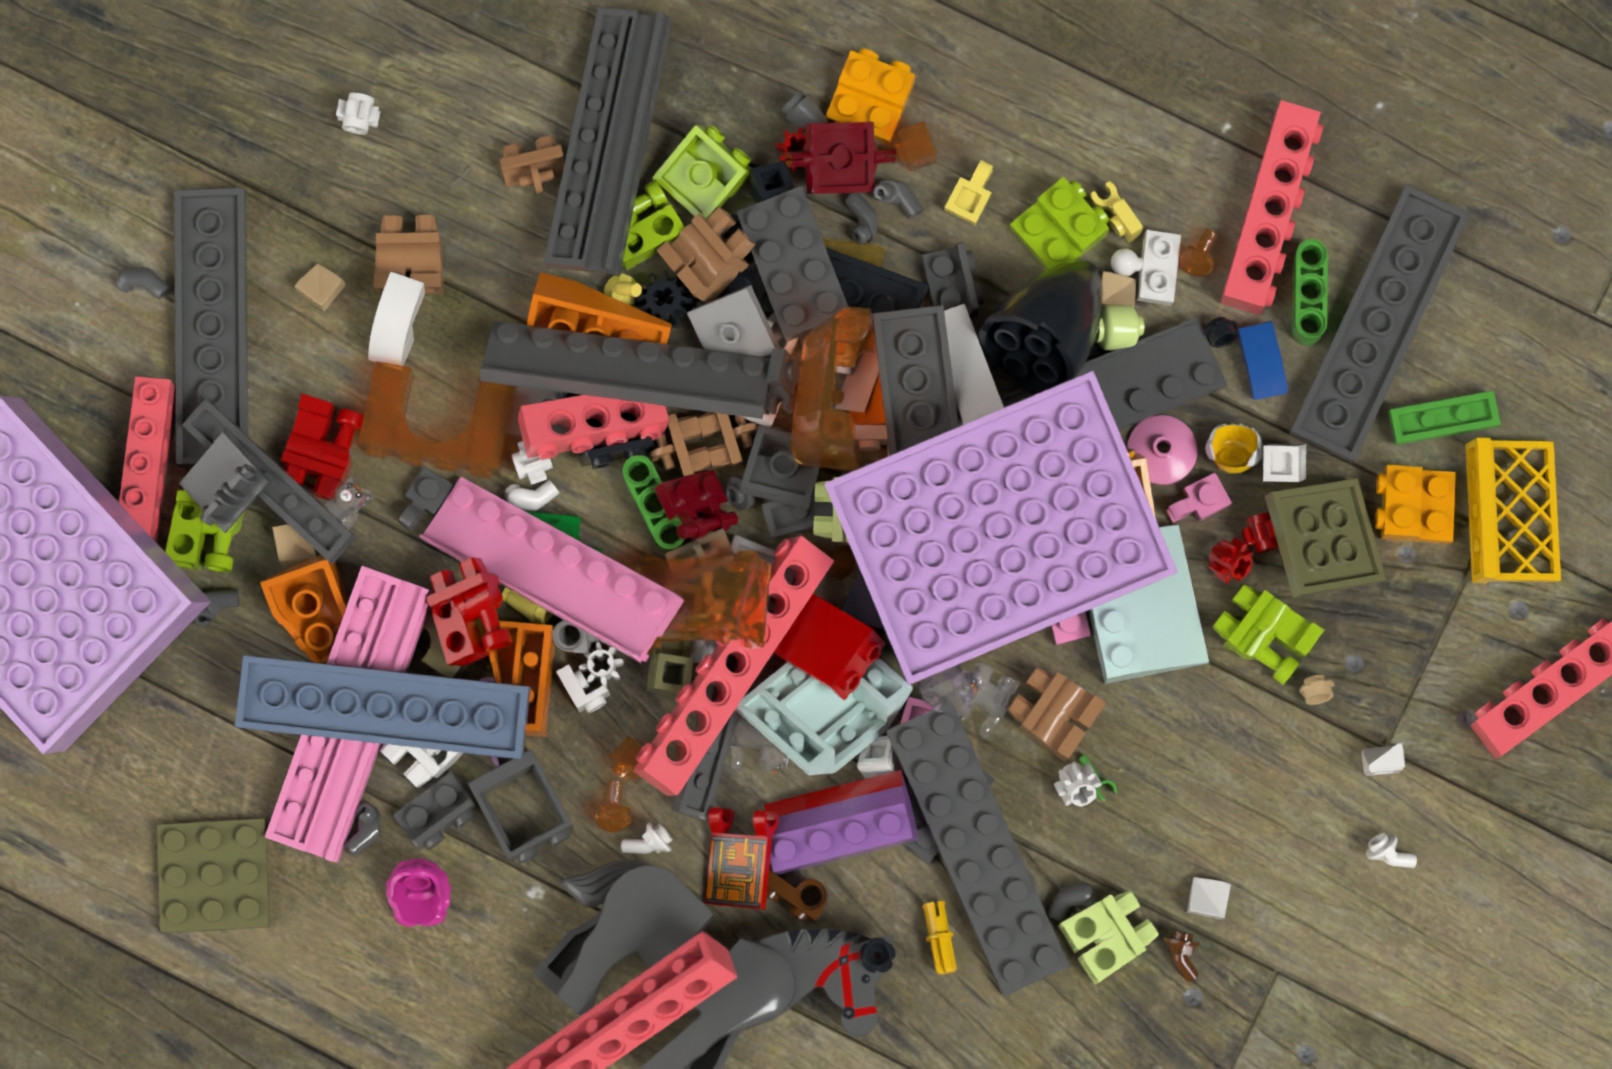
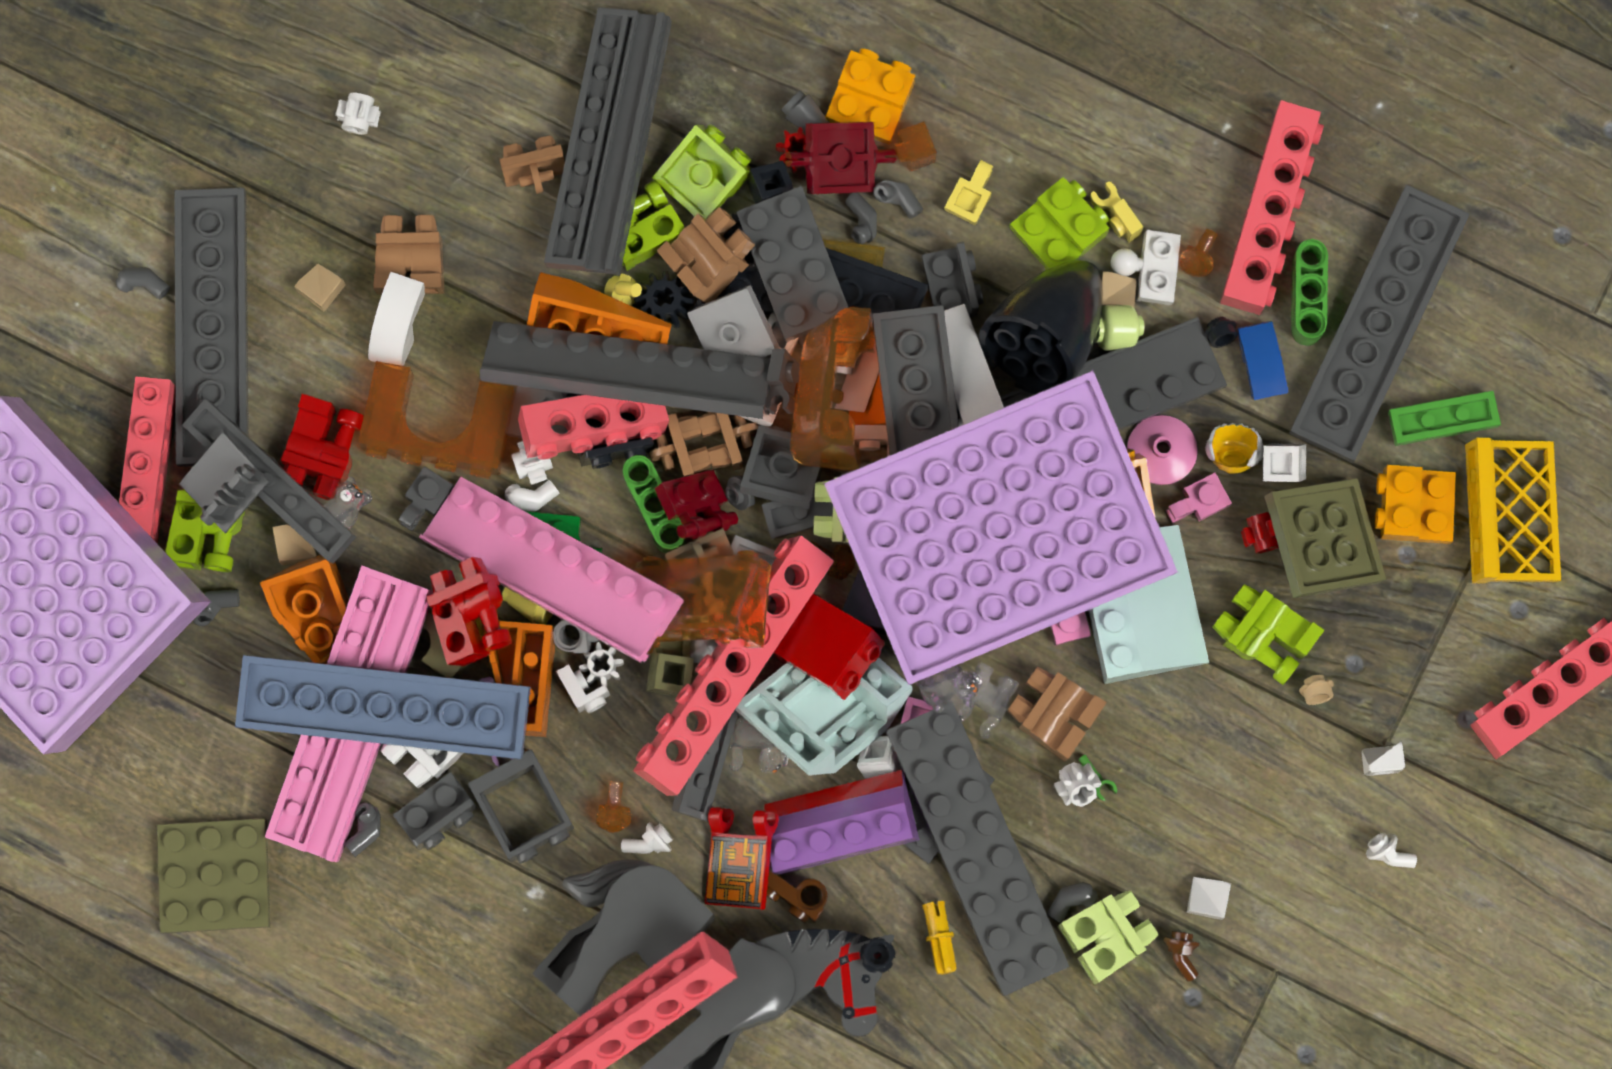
(418, 893): dark pink hair -> none
(625, 760): clear orange plate -> none
(1230, 560): red gear -> none

